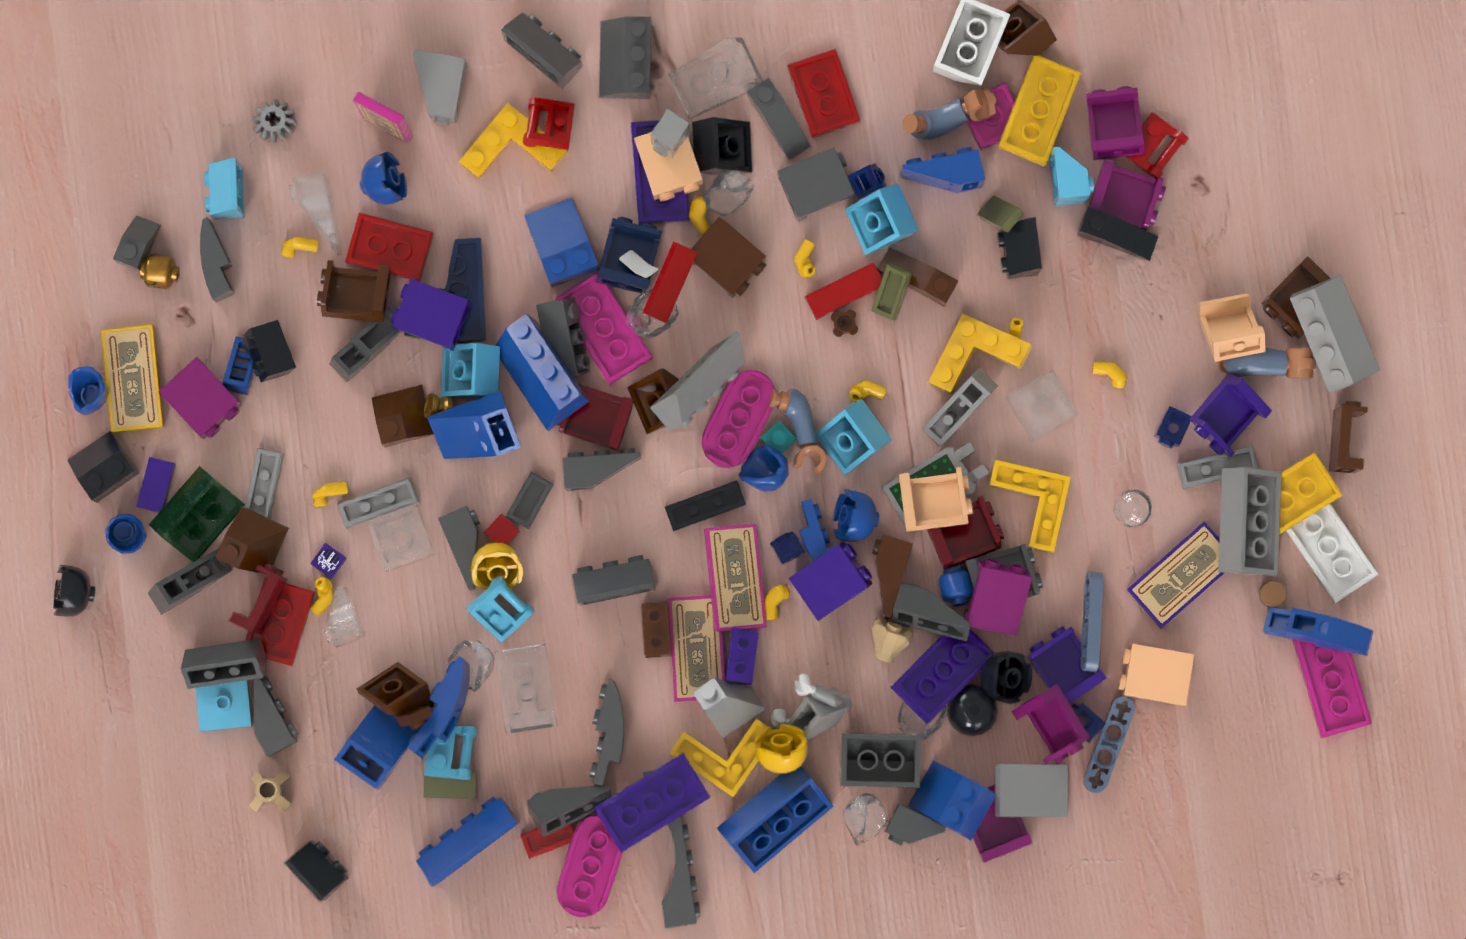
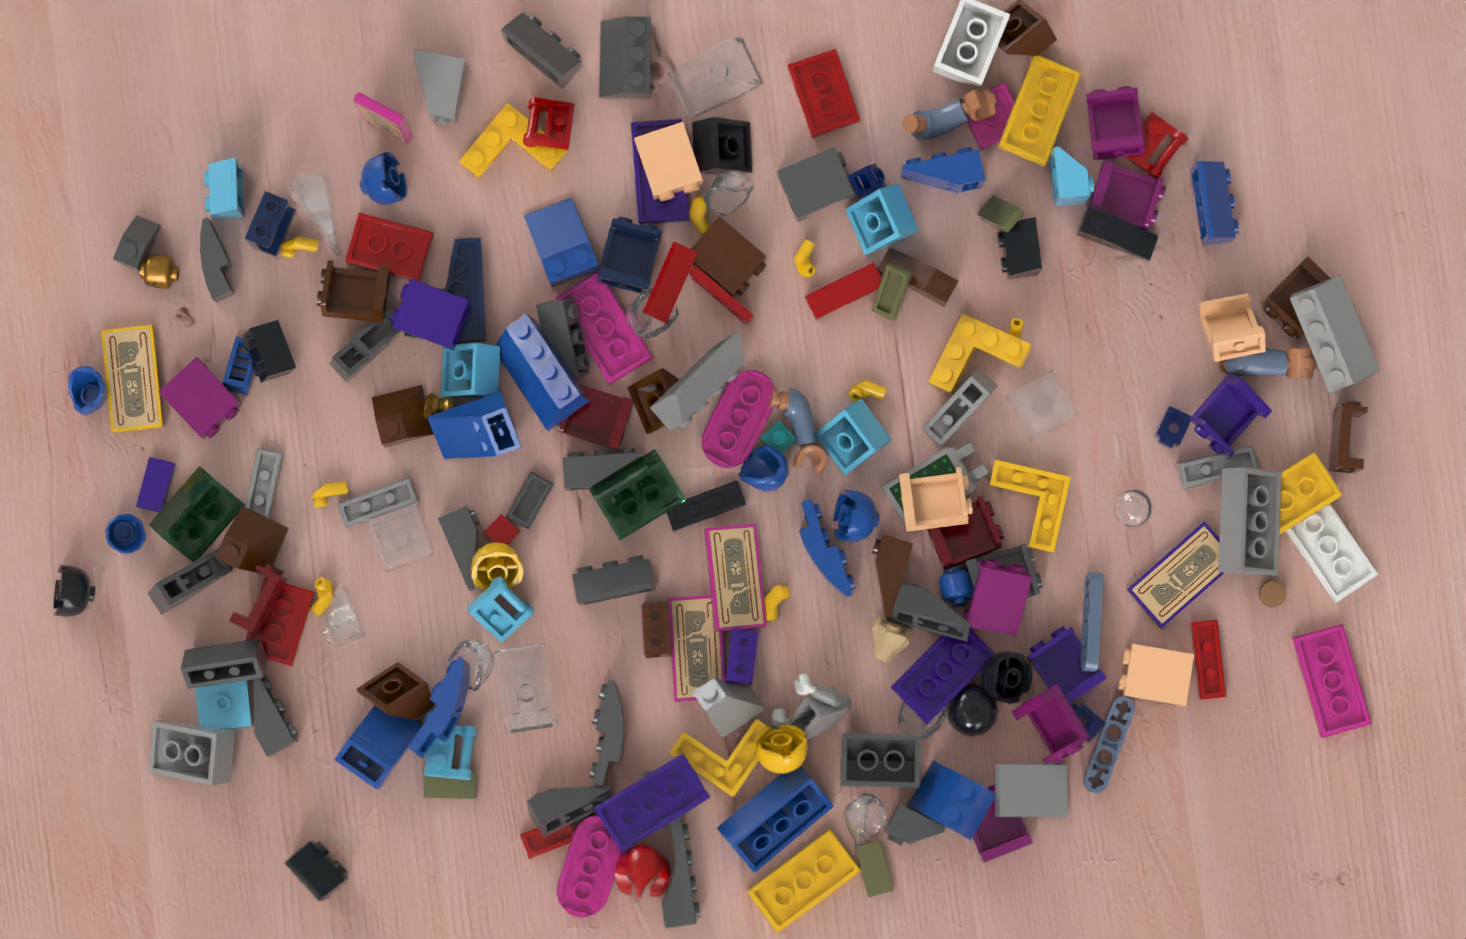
(102, 467): black slope -> none
(192, 752): none -> light grey slope
(269, 790): tan rock -> none
(270, 224): none -> dark blue panel
(282, 114): light grey gear -> none
(328, 561): dark purple tile -> none
(415, 717): reddish brown plate -> none
(467, 841): blue slope -> none
(637, 264): white sticker -> none
(637, 494): none -> clear green slope
(642, 866): none -> red piece
(669, 134): light grey brick -> none
(720, 295): none -> red tile
(778, 118): dark grey slope -> none
(787, 547): clear blue brick -> none
(803, 881): none -> yellow tile
(831, 580): dark purple panel -> none
(838, 318): reddish brown plate -> none
(874, 868): none -> olive tile
(1111, 369): yellow arm -> none
(1208, 659): none -> red tile
(1214, 202): none -> blue slope
(1318, 629): blue slope -> none

